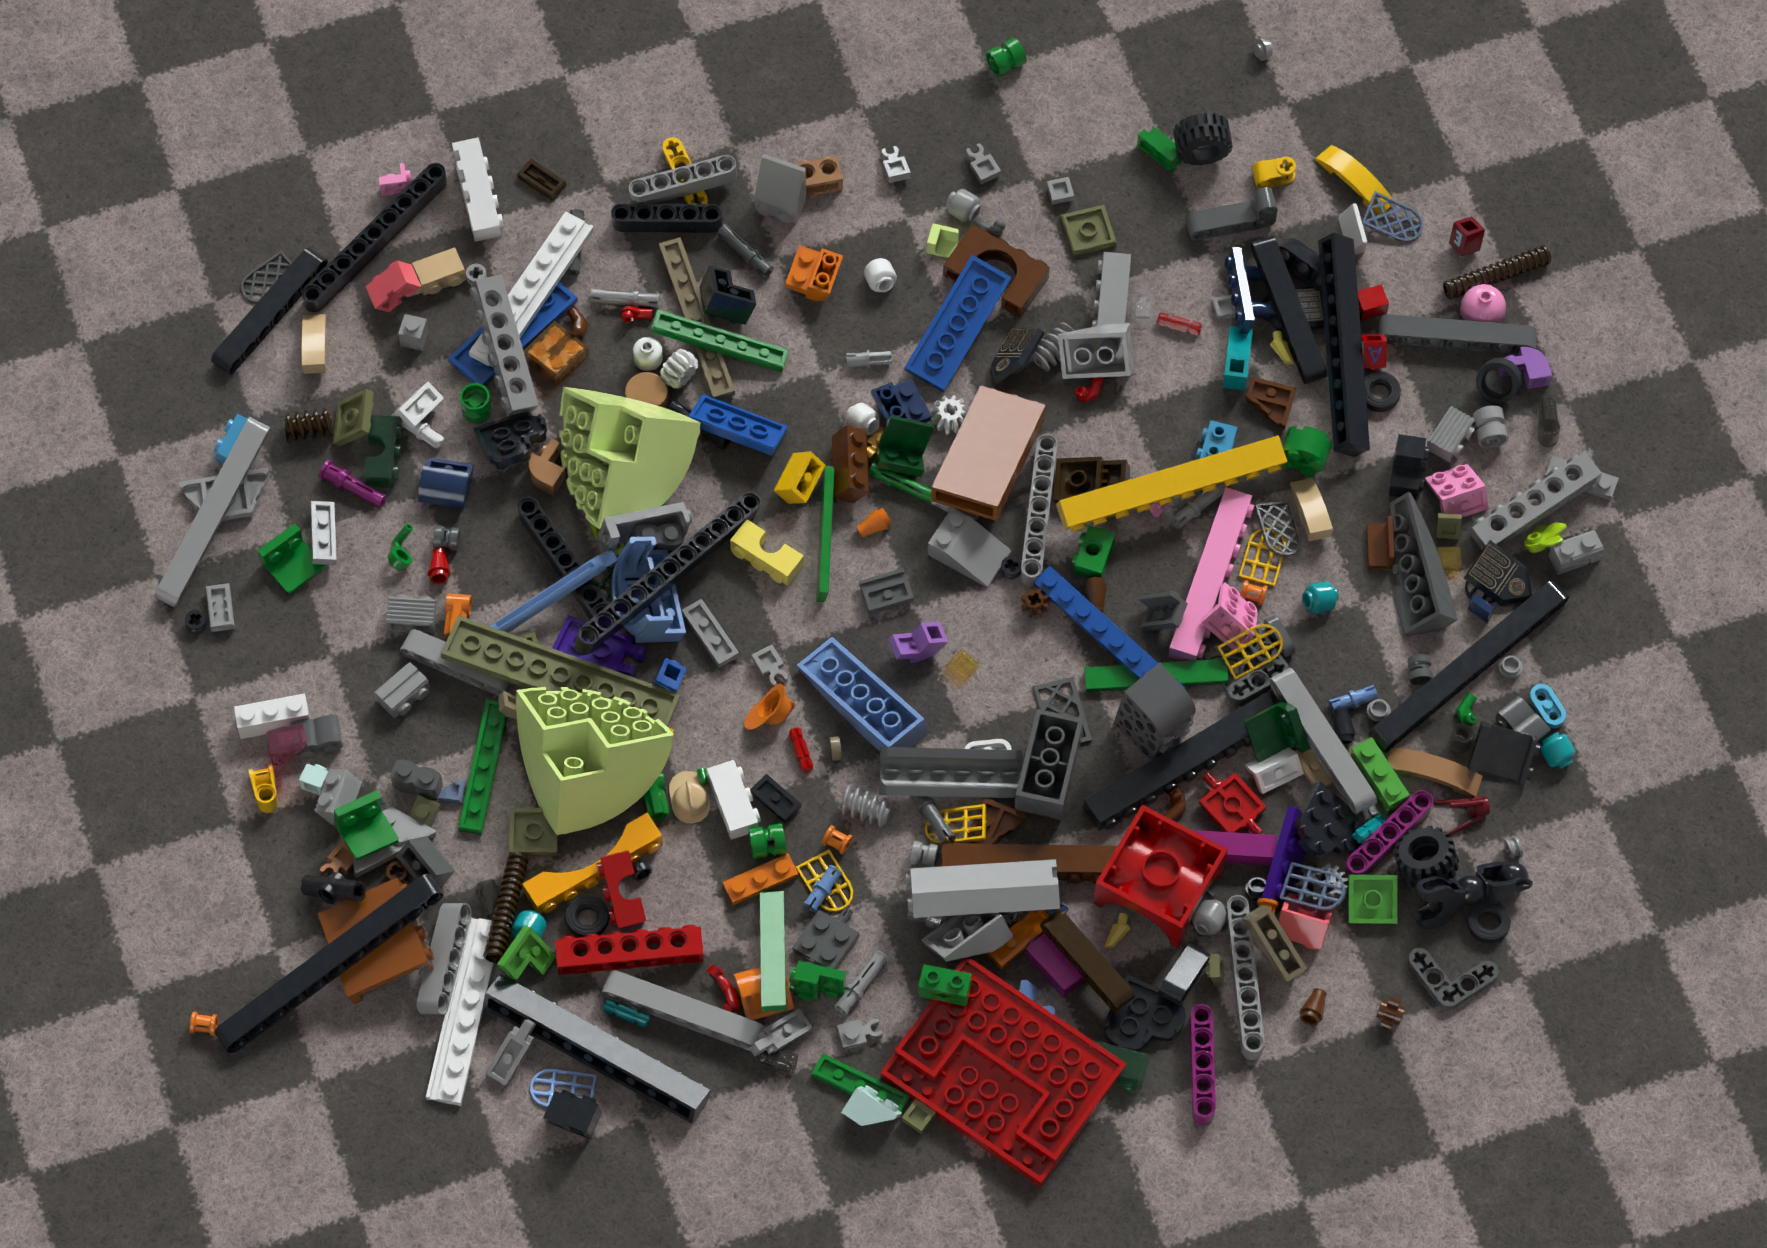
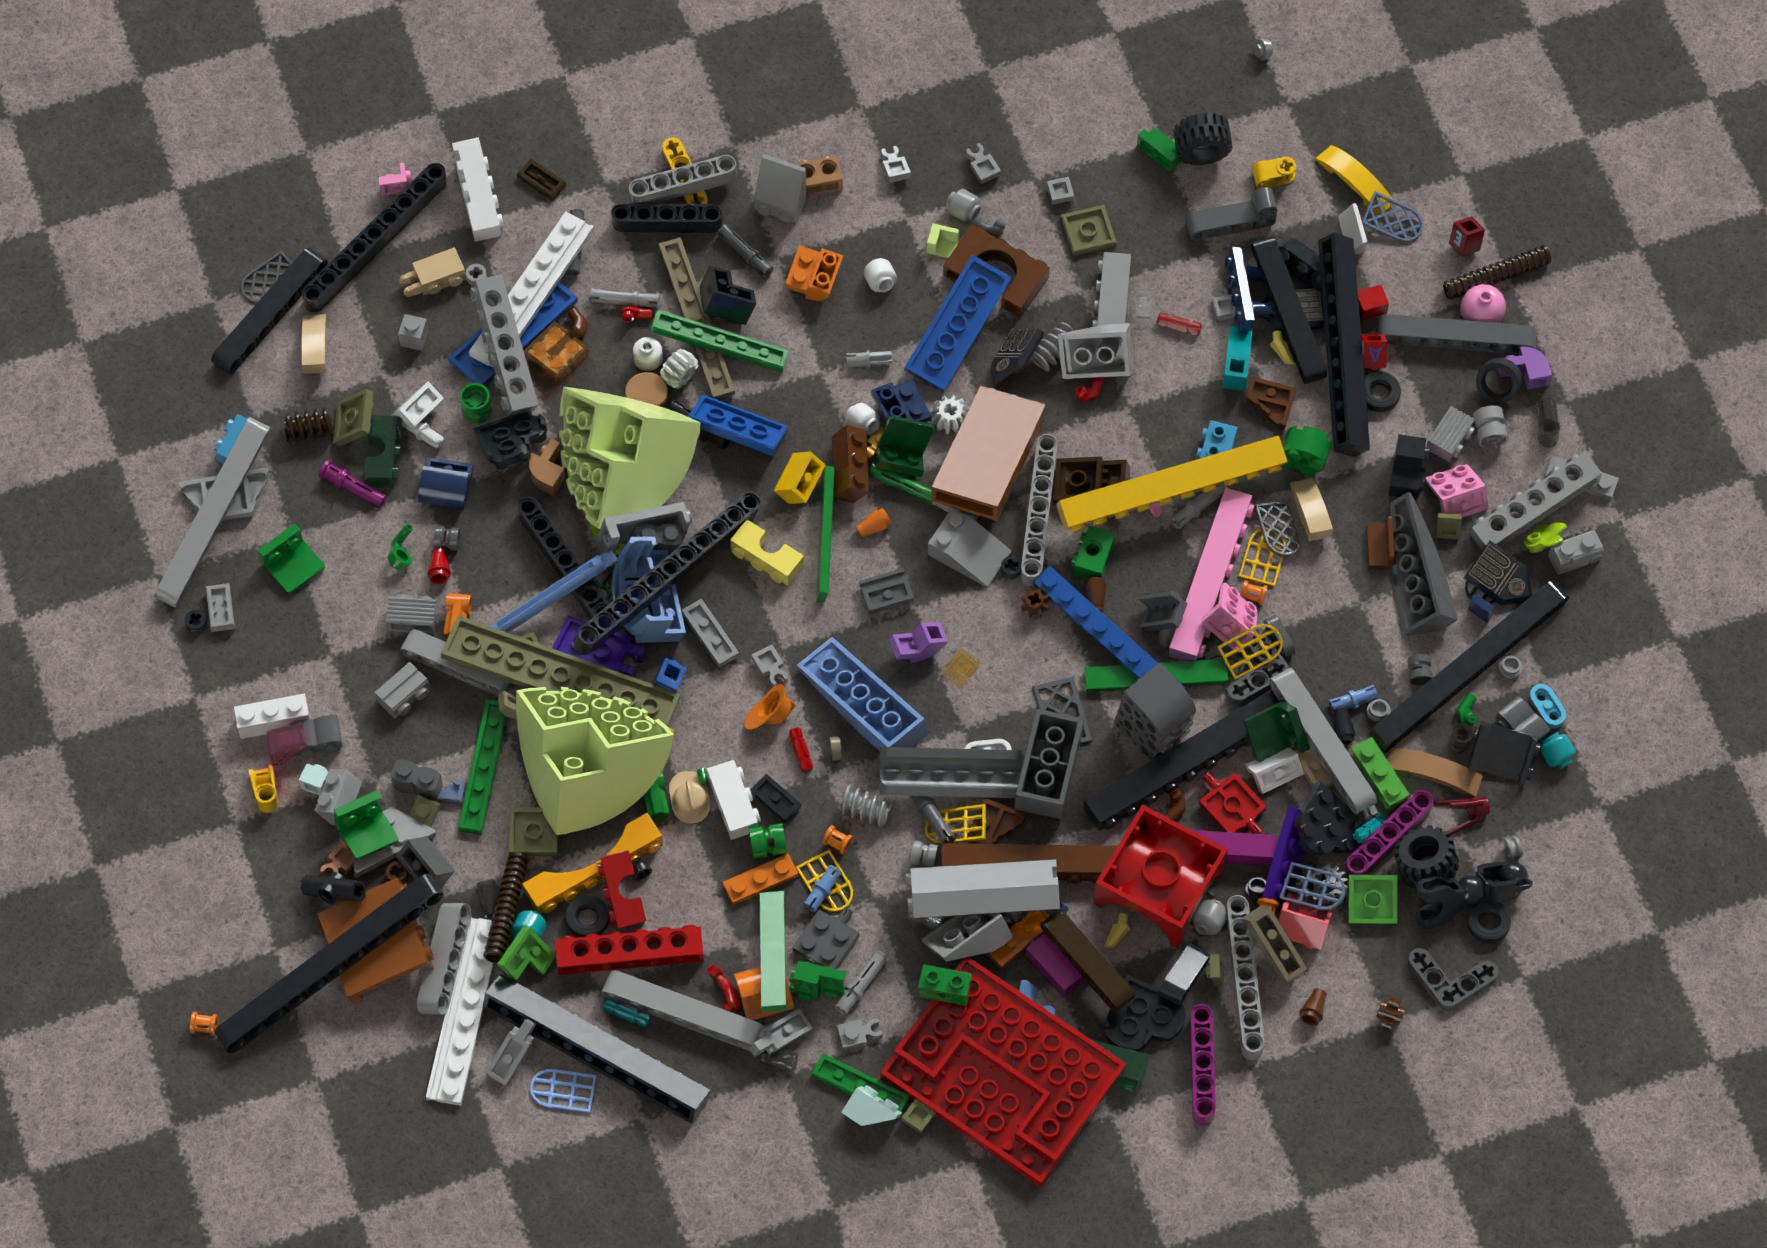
(323, 533): plate -> none
(392, 285): coral brick -> none
(573, 1113): black brick -> none
(1009, 55): green wheel -> none
(1320, 597): teal head -> none
(1450, 558): clear yellow tile -> none

